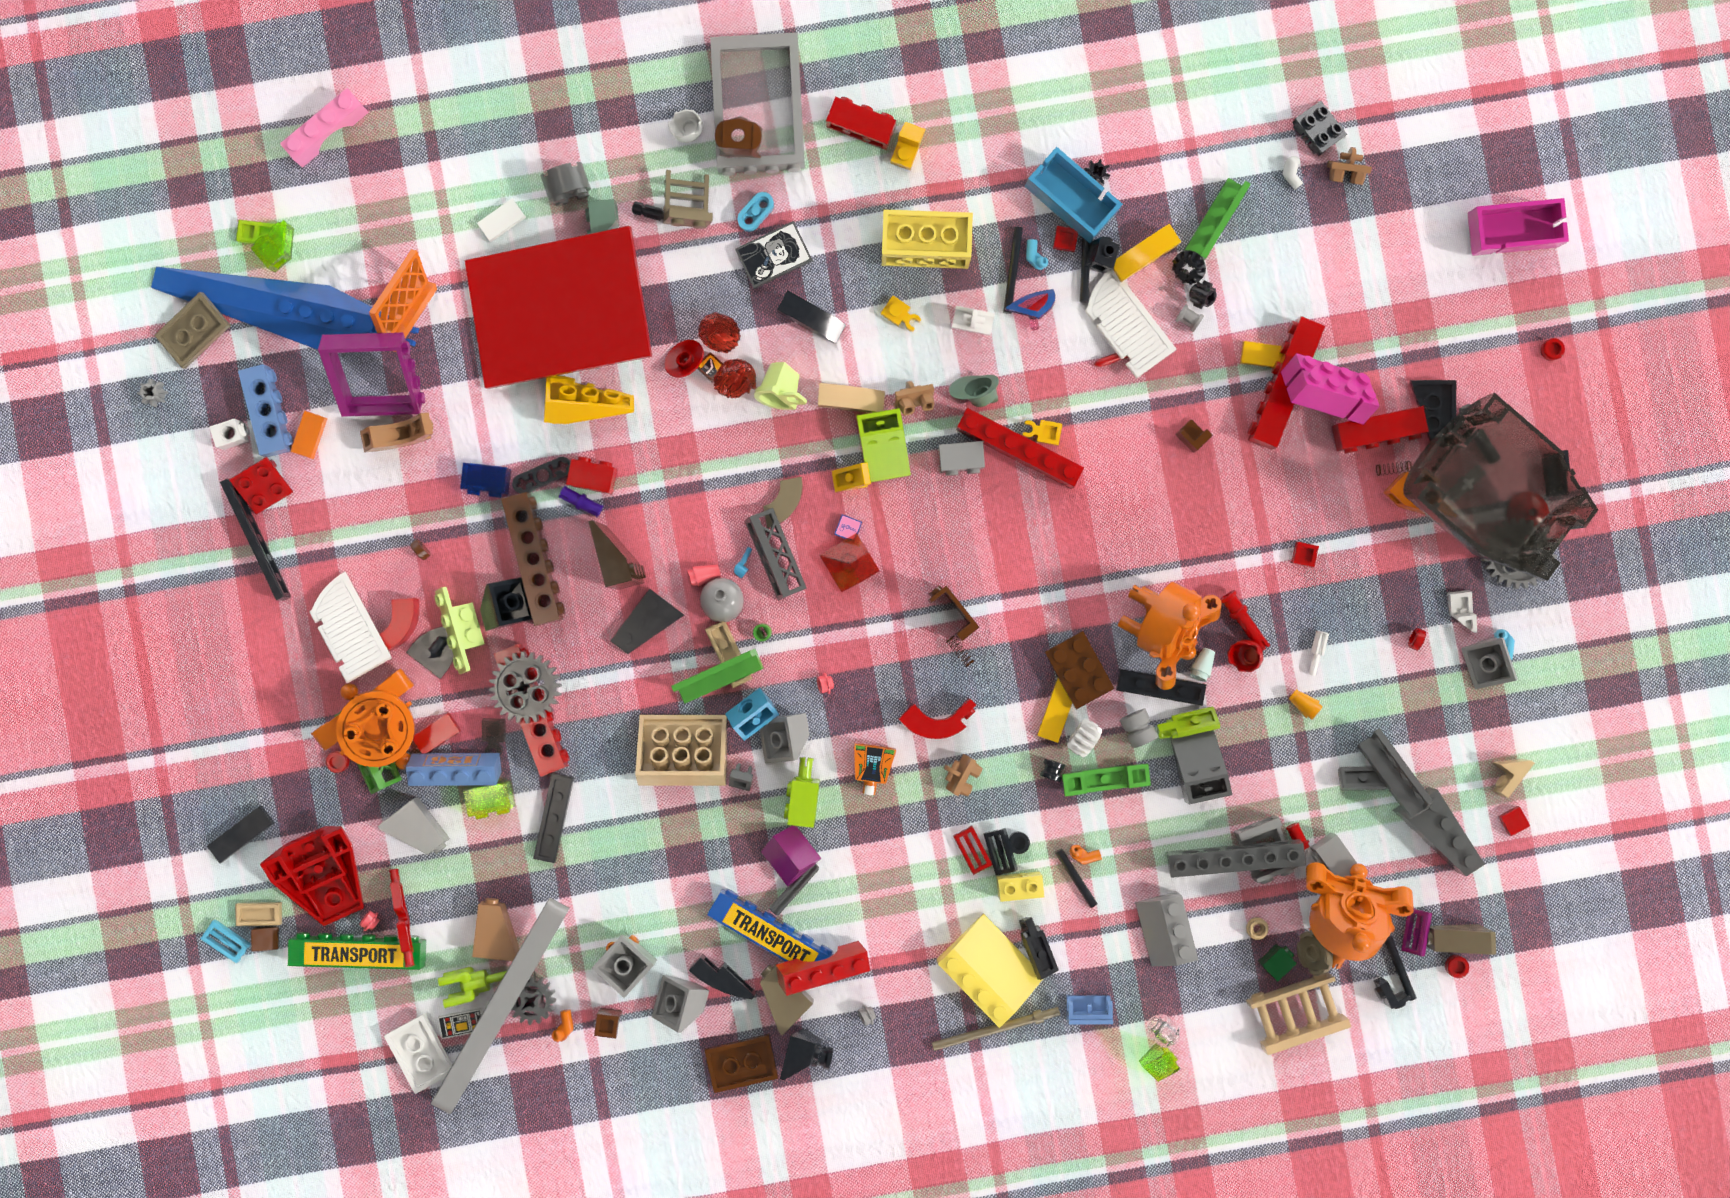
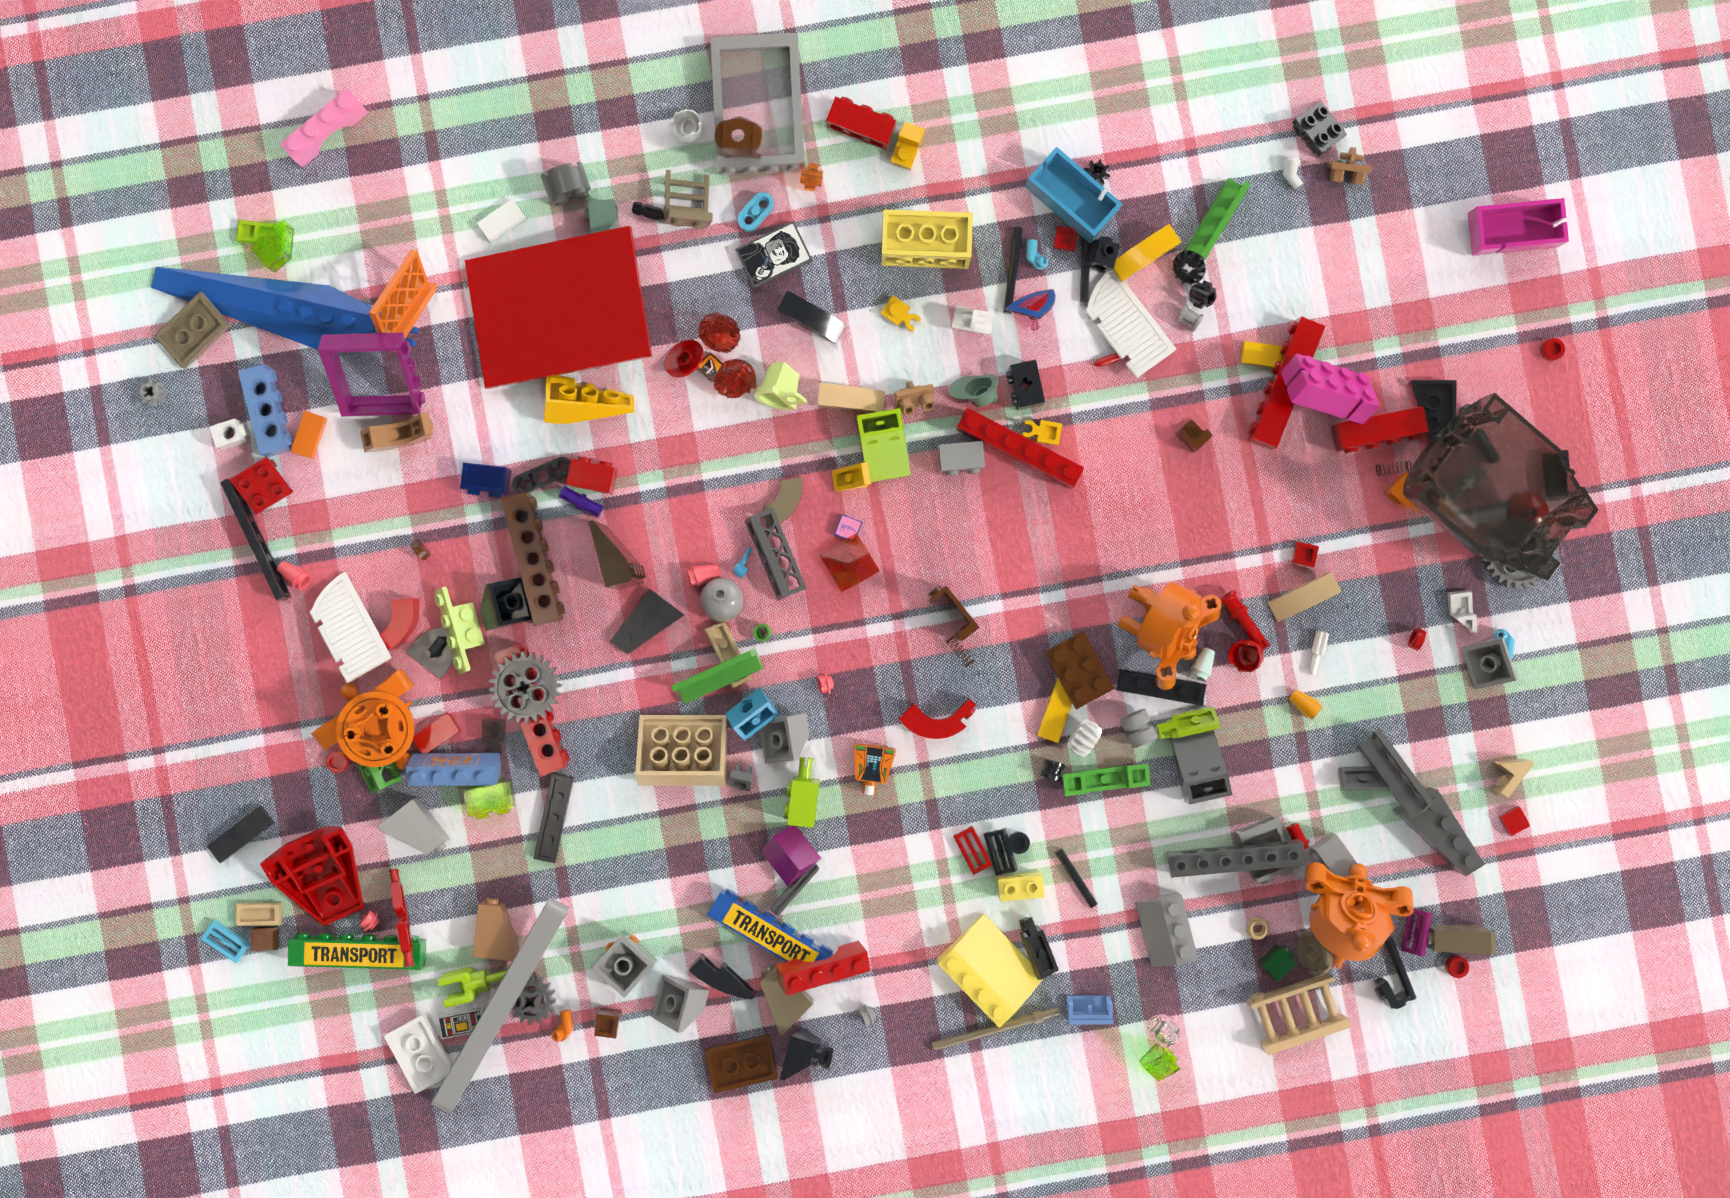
(295, 576): none -> coral cone
(811, 177): none -> clear orange gear
(959, 774): medium nougat hips -> none
(1029, 373): none -> black brick
(1084, 857): orange arm -> none
(1304, 596): none -> tan slope

